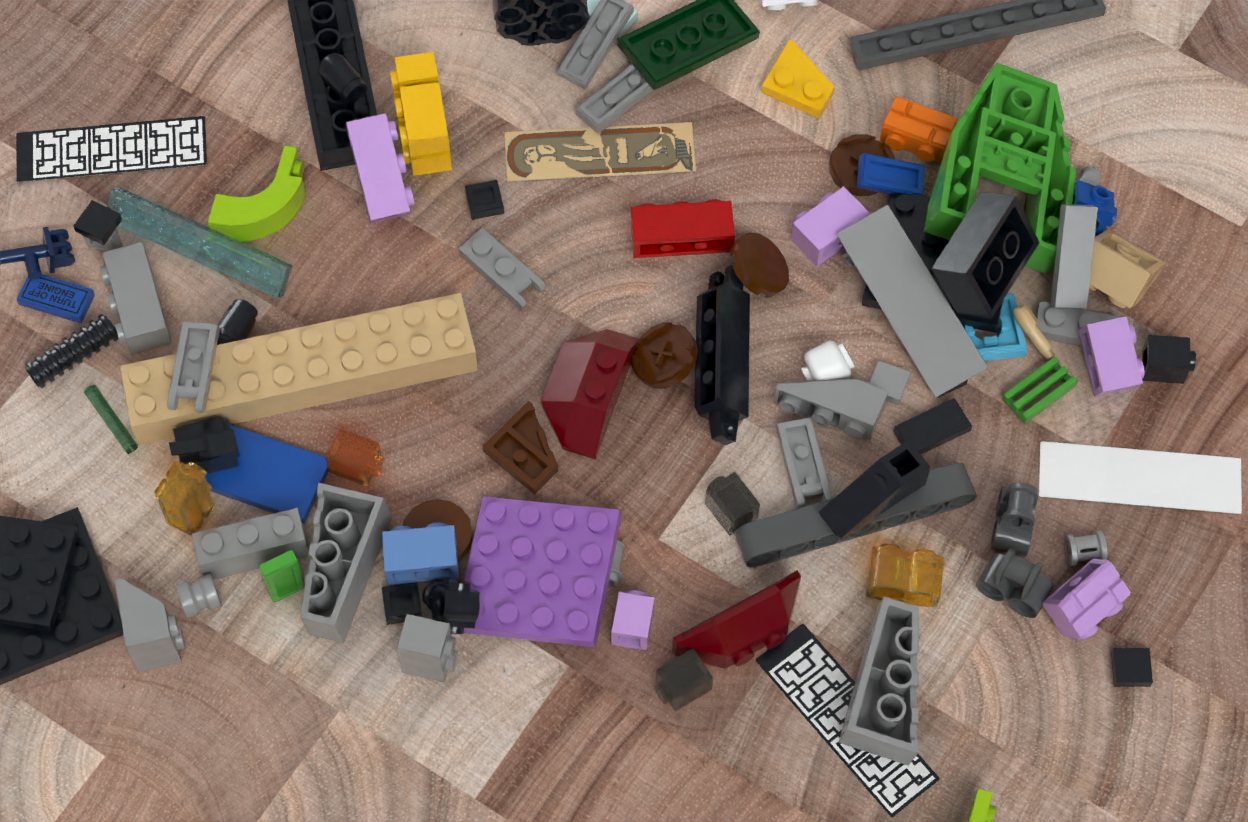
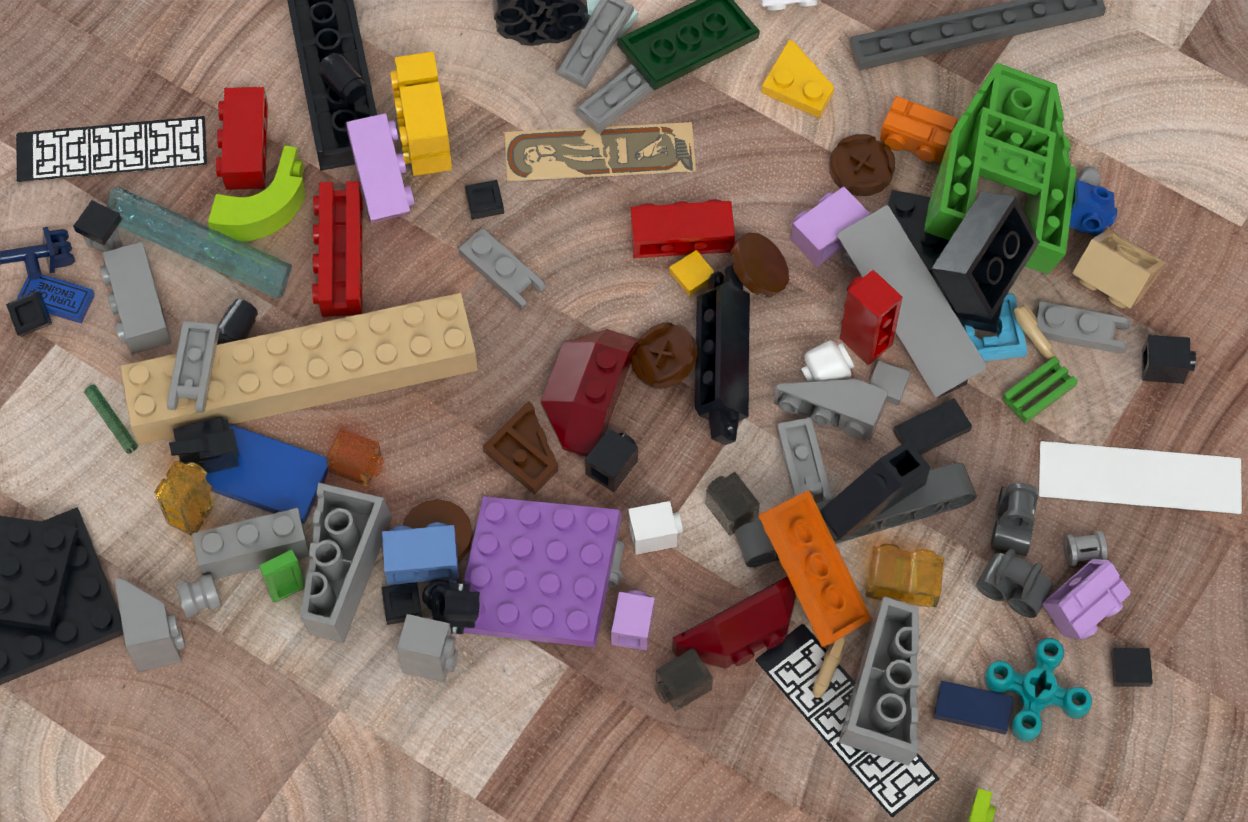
(29, 314): none -> black tile
(71, 351): black piece -> none
(243, 138): none -> red brick
(340, 250): none -> red brick
(612, 459): none -> black brick
(654, 527): none -> white brick
(691, 273): none -> yellow tile
(815, 568): none -> orange plate
(831, 661): none -> tan piece
(870, 316): none -> red brick
(890, 175): blue tile -> none
(973, 707): none -> dark blue tile
(1050, 694): none -> teal gear
(1073, 256): light grey tile -> none
(1111, 356): lavender brick -> none

